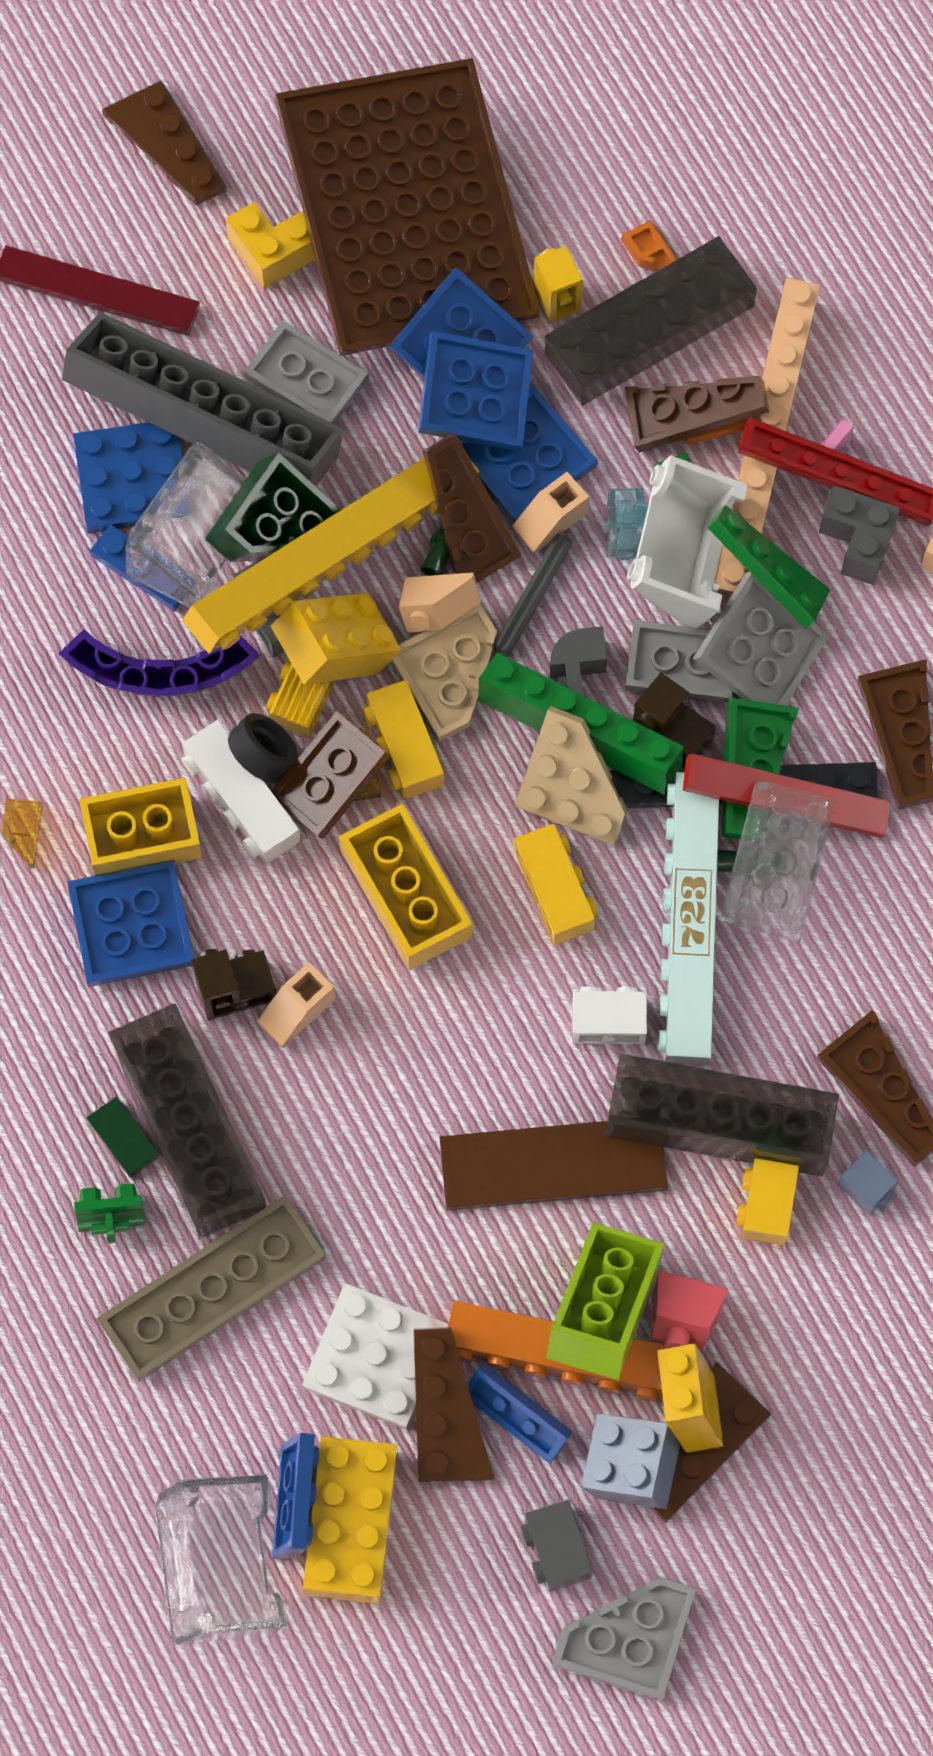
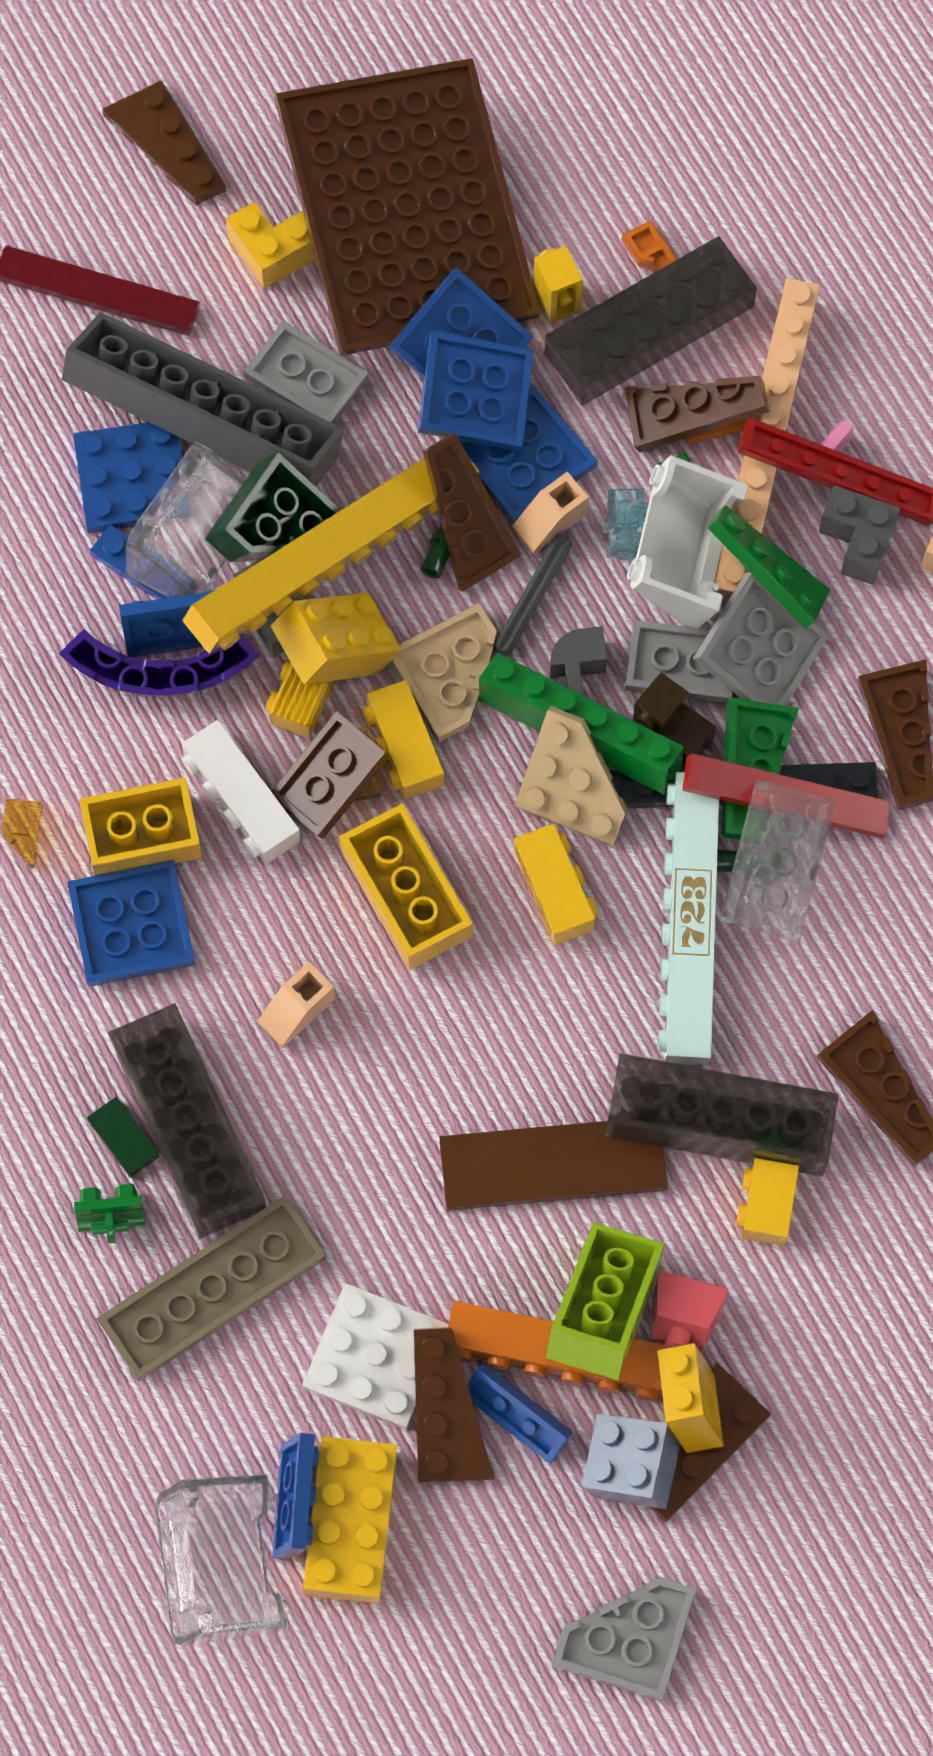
(158, 625): none -> blue plate
(232, 984): dark brown brick -> none
(262, 747): black tyre -> none
(437, 600): light nougat slope -> none
(556, 1546): dark grey brick -> none
(609, 1016): white brick -> none
(869, 1184): sand blue brick -> none

